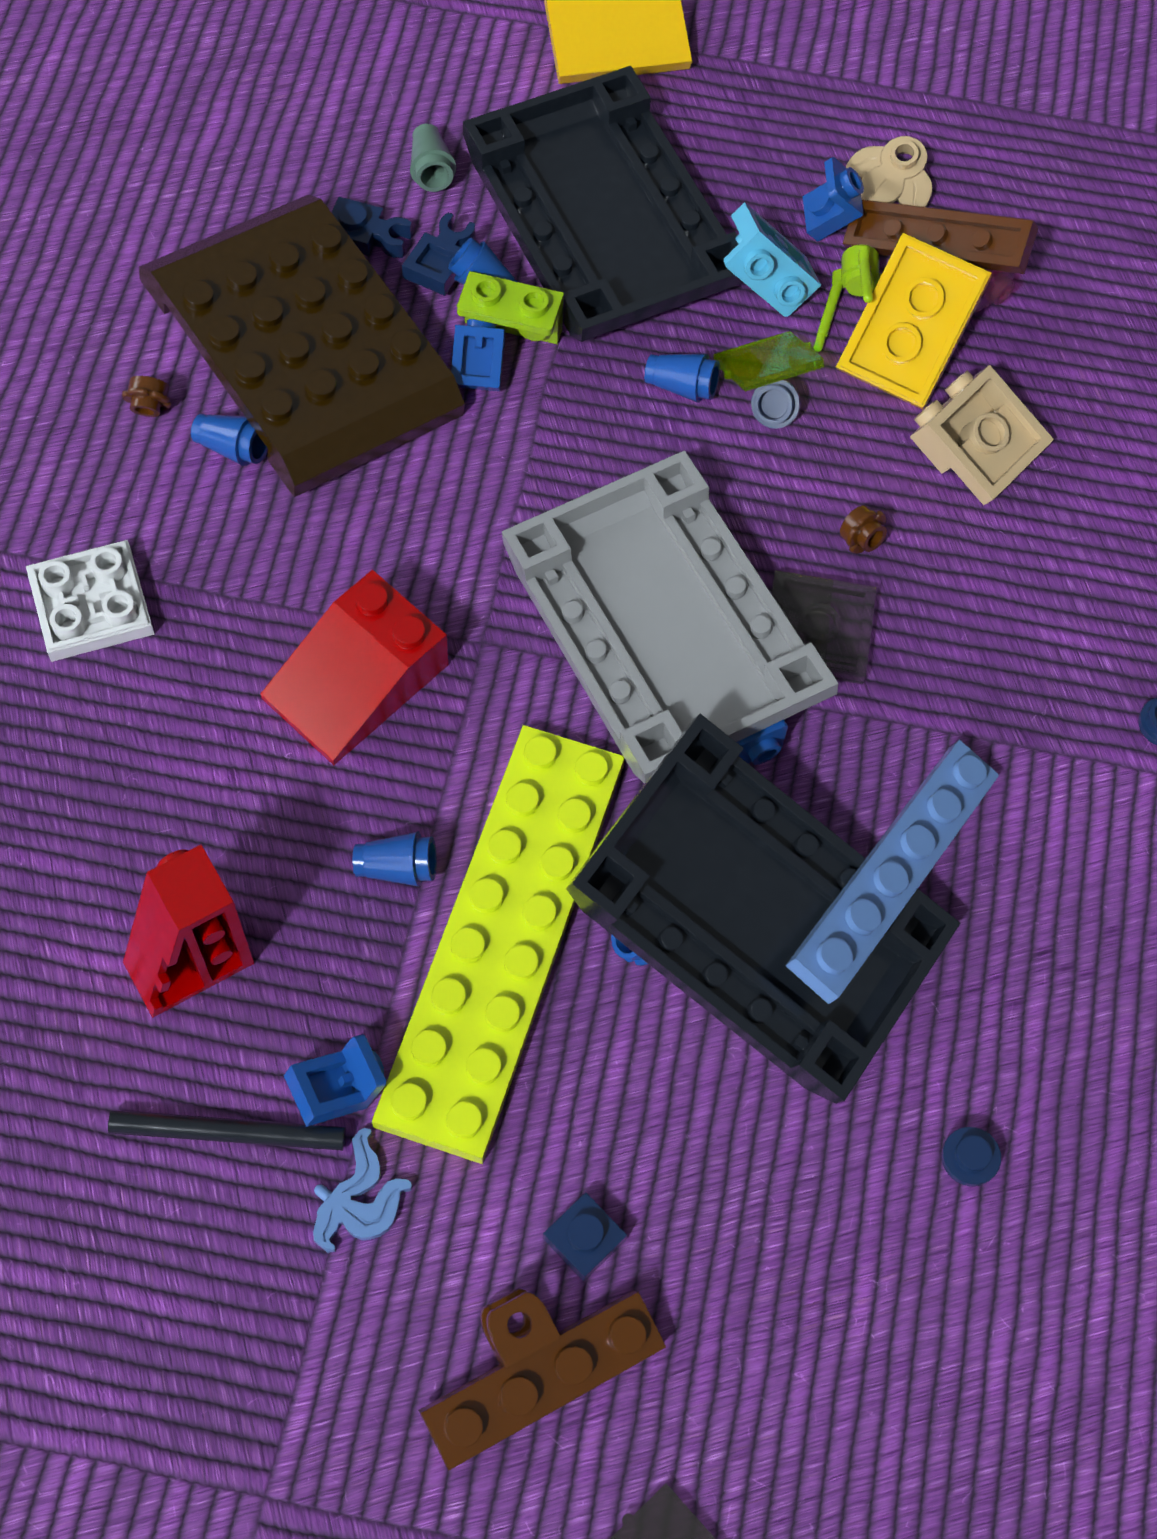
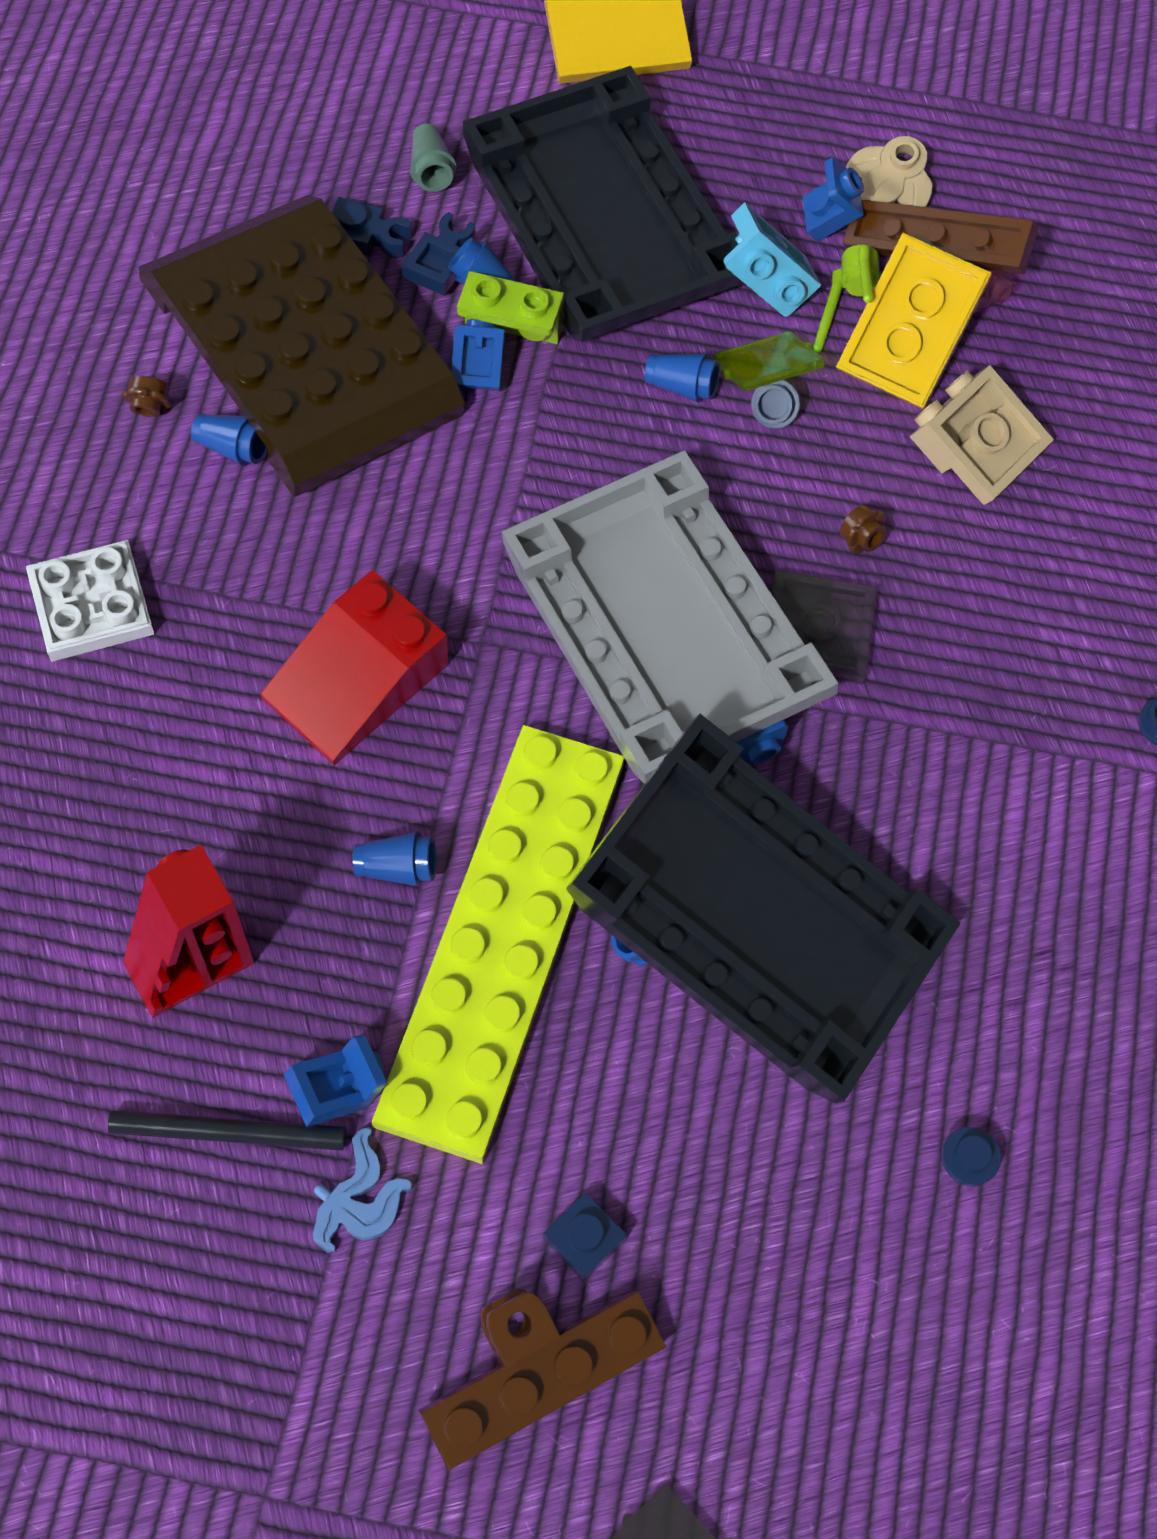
(892, 873): medium blue plate -> none

